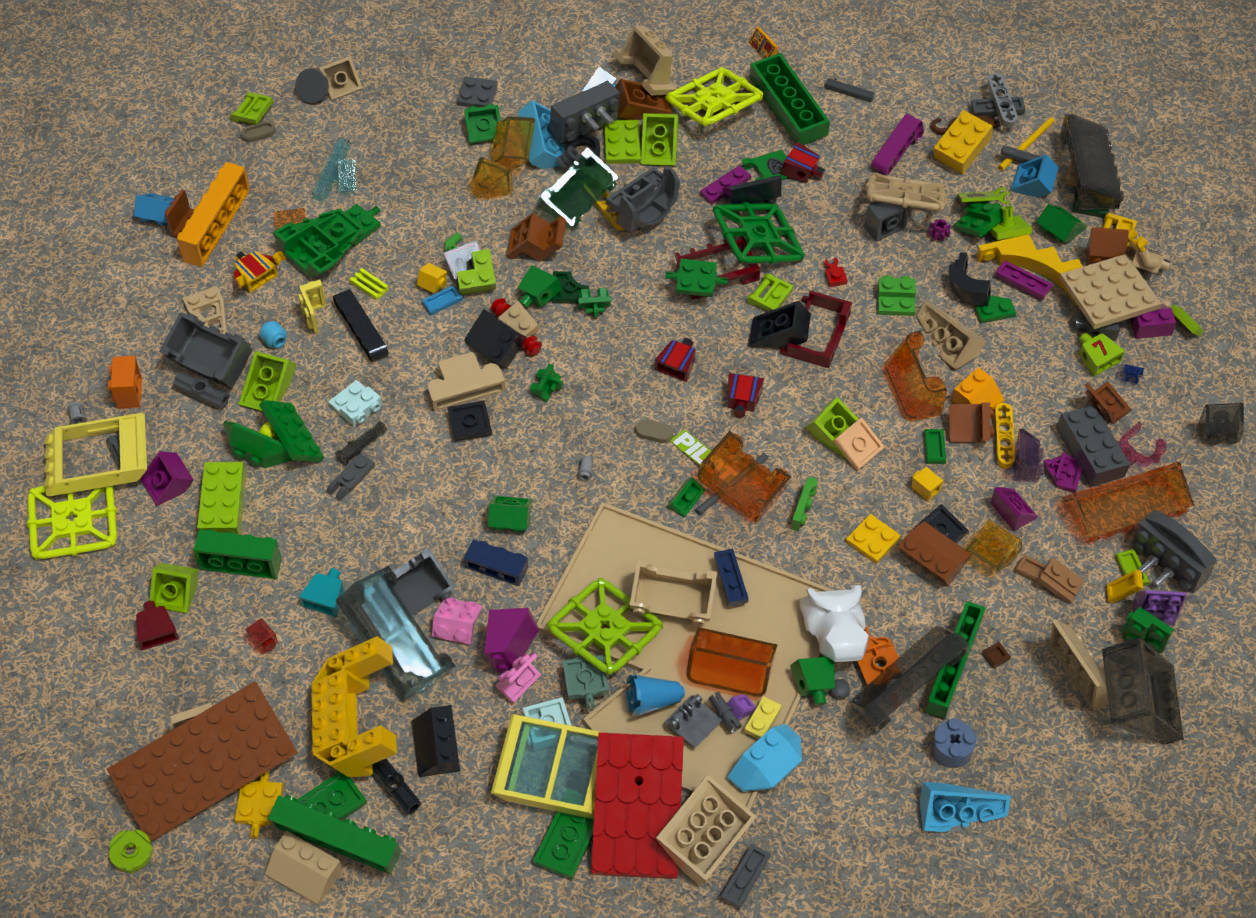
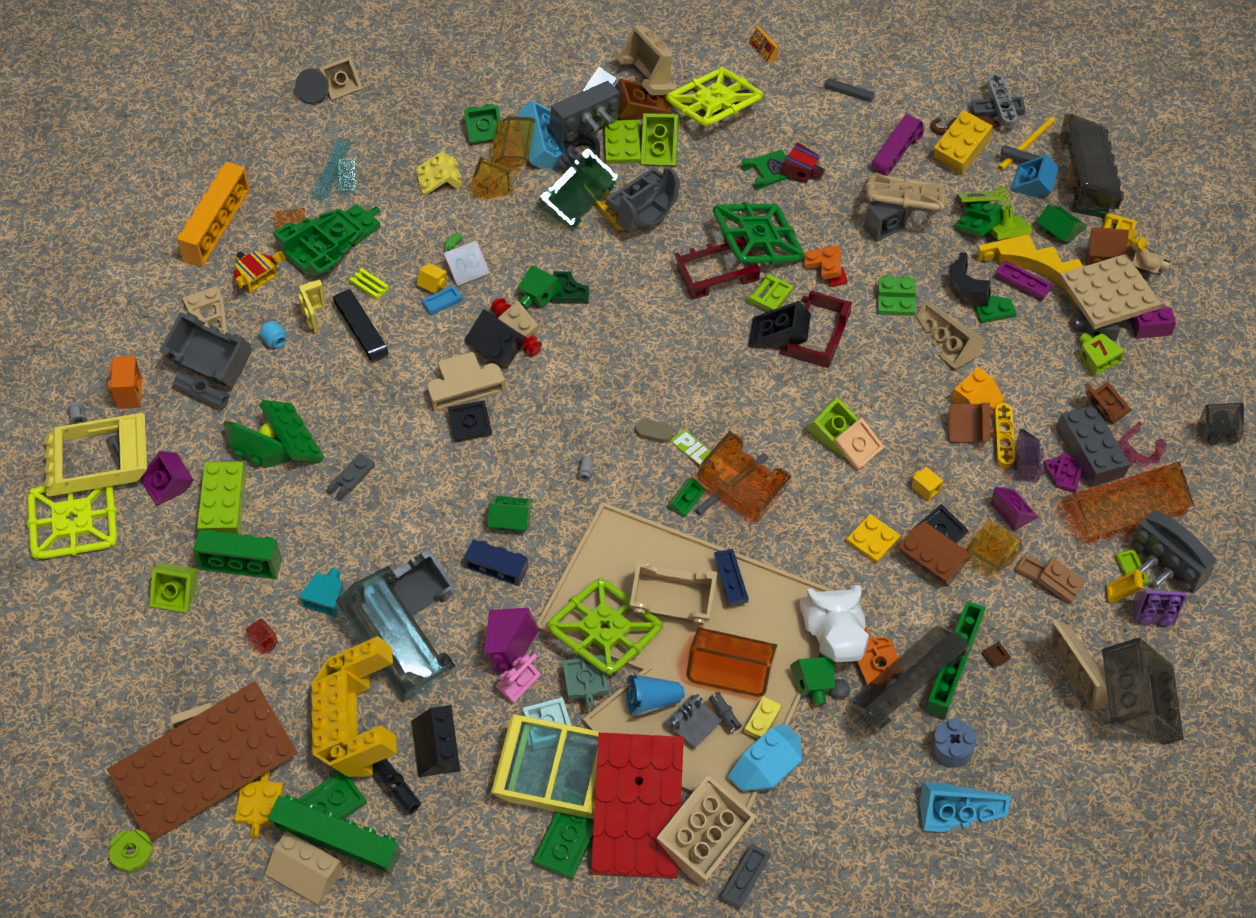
(152, 207): dark azure slope -> none
(154, 626): dark red torso -> none
(178, 213): dark orange bracket -> none
(254, 108): lime plate -> none
(257, 132): dark tan tile -> none
(266, 380): lime slope -> none
(355, 446): clear smoke pin -> none
(356, 403): light aqua plate -> none
(438, 171): none -> light yellow bracket
(456, 620): bright pink bracket -> none
(477, 92): dark grey plate -> none
(480, 277): lime brick -> none
(536, 237): dark orange bracket -> none
(548, 383): green hips -> none
(594, 304): green hips -> none
(677, 359): dark red torso -> none
(696, 278): green plate -> none
(714, 191): magenta plate -> none
(741, 706): medium lavender slope -> none
(744, 393): dark red torso -> none
(754, 191): black slope -> none
(789, 99): green brick -> none
(804, 503): bright green plate -> none
(827, 258): none -> orange plate
(915, 394): clear orange windscreen -> none
(935, 446): green tile -> none
(939, 229): magenta gear -> none
(1132, 371): clear blue tile -> none
(1148, 628): green plate -> none
(1187, 320): lime tile -> none

